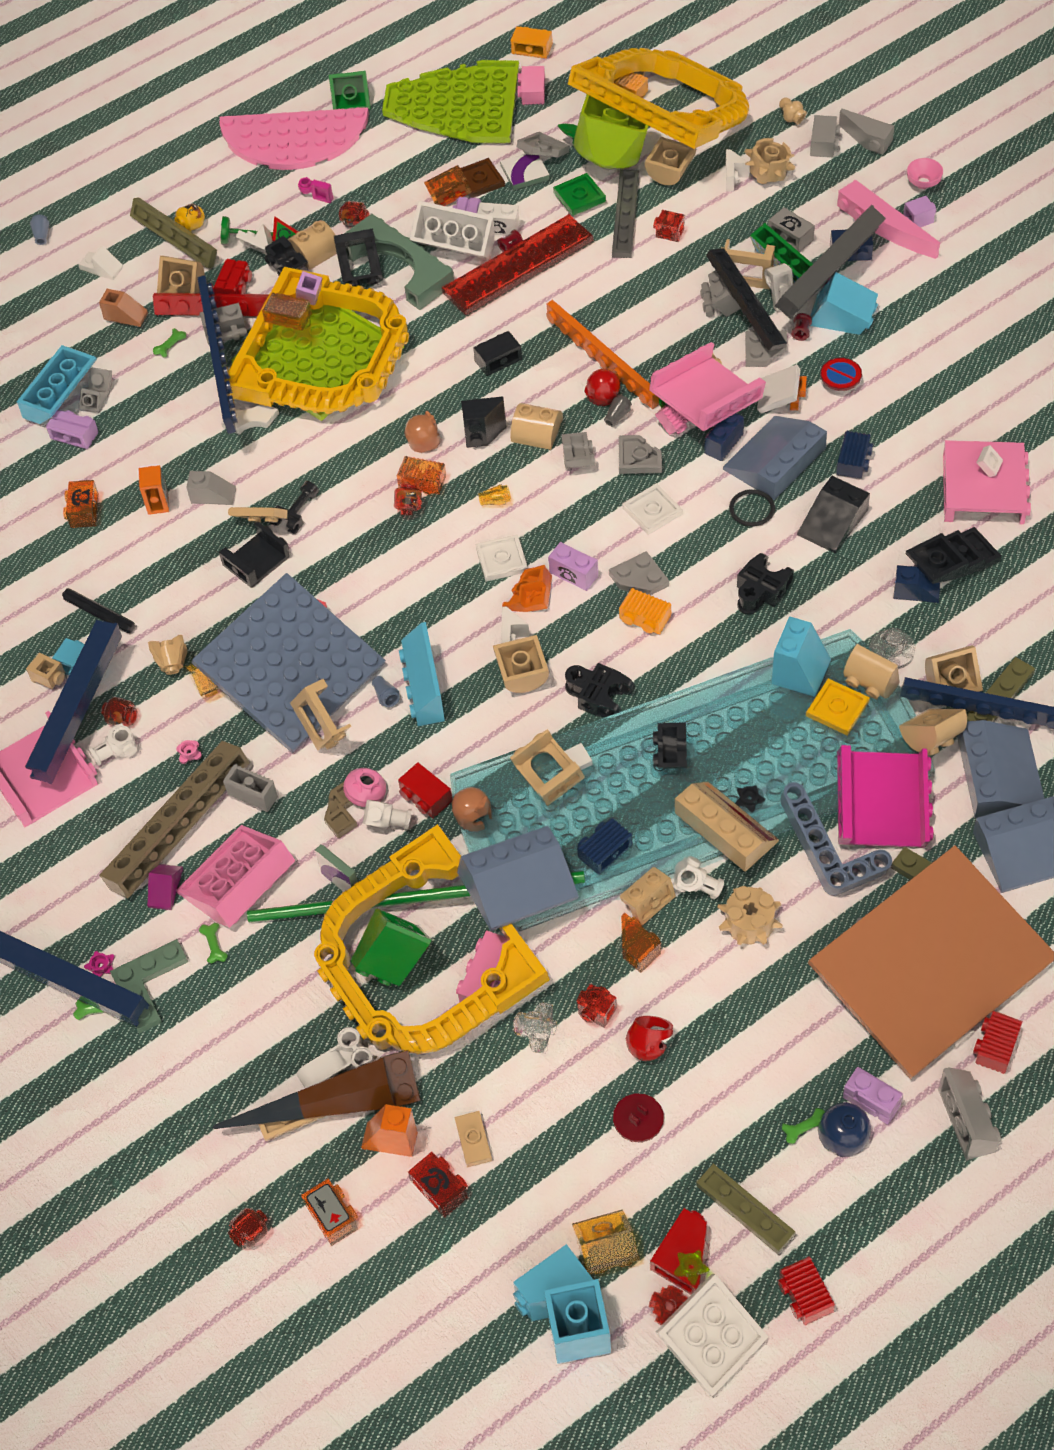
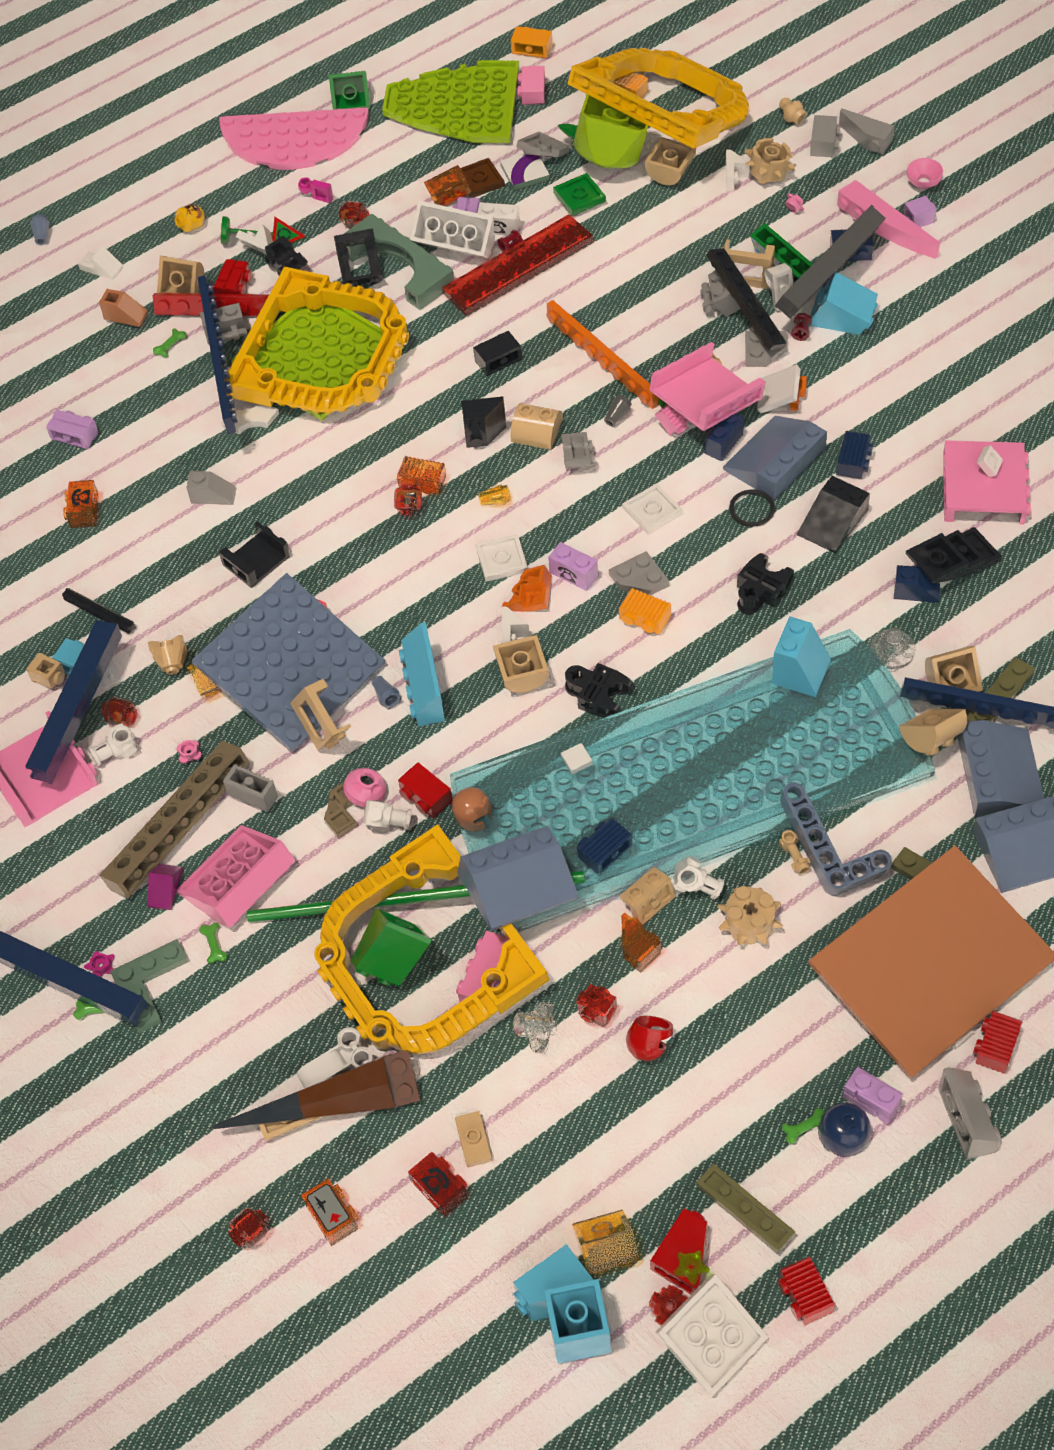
(54, 384): medium azure slope -> none
(97, 391): light grey slope -> none
(153, 489): orange brick -> none
(173, 232): olive plate -> none
(255, 514): tan hinge -> none
(287, 311): clear orange brick -> none
(308, 490): black bar -> none
(309, 287): lavender brick -> none
(315, 243): tan brick -> none
(335, 869): tile -> none
(391, 1131): orange slope -> none
(422, 433): nougat helmet -> none
(561, 782): tan panel -> none
(602, 387): red helmet -> none
(625, 214): dark grey tile -> none
(638, 456): light grey plate -> none
(638, 1117): dark red piece -> none
(669, 225): clear red brick -> none
(671, 746): black cylinder -> none
(724, 824): tan slope -> none
(749, 791): black plate -> none
(788, 844): none -> tan bar
(792, 228): light grey brick -> none
(794, 203): none -> bright pink plate
(837, 706): yellow tile -> none
(841, 374): piece -> none
(871, 672): tan brick -> none
(883, 798): dark pink panel -> none

